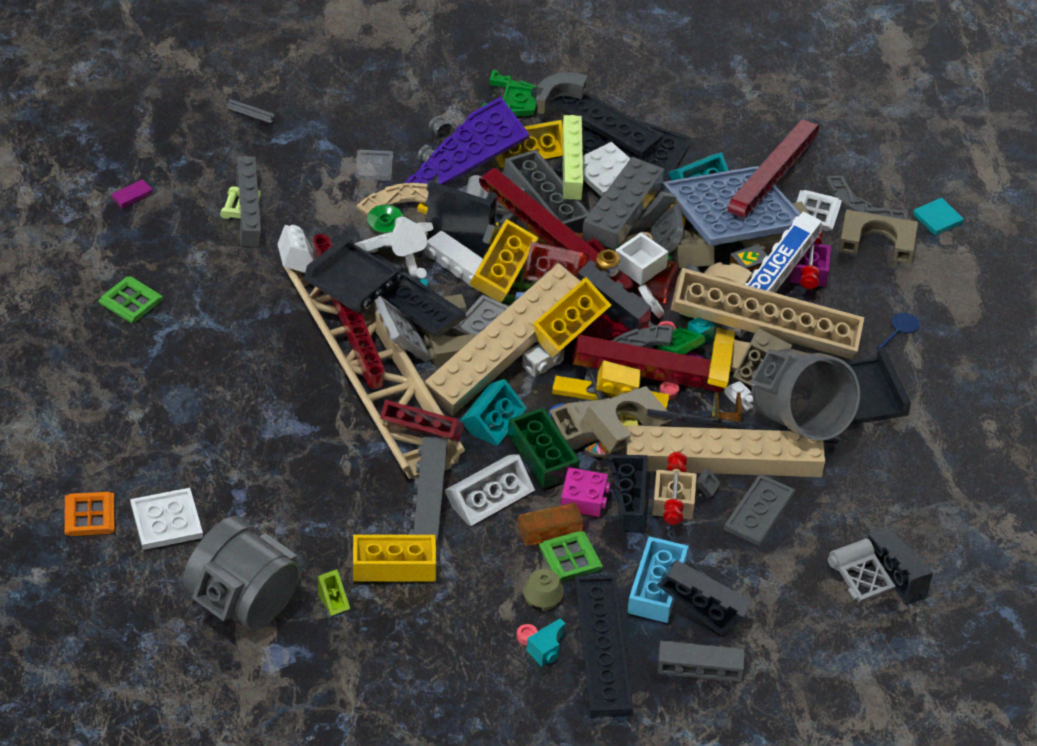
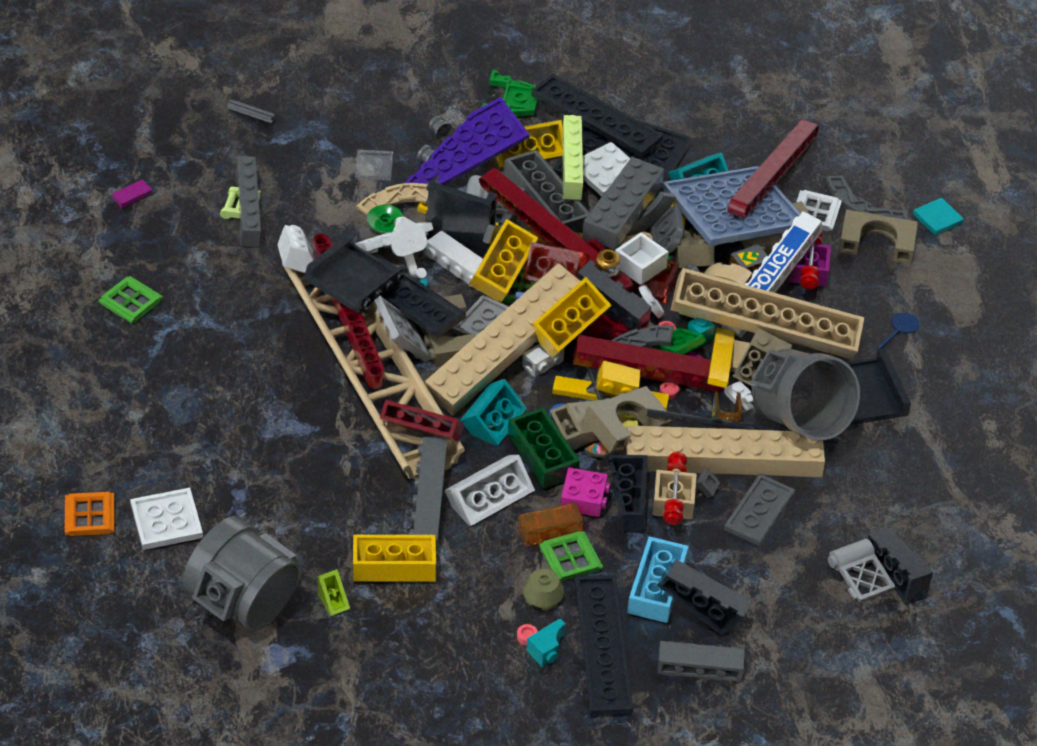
(559, 85): dark grey arch -> none

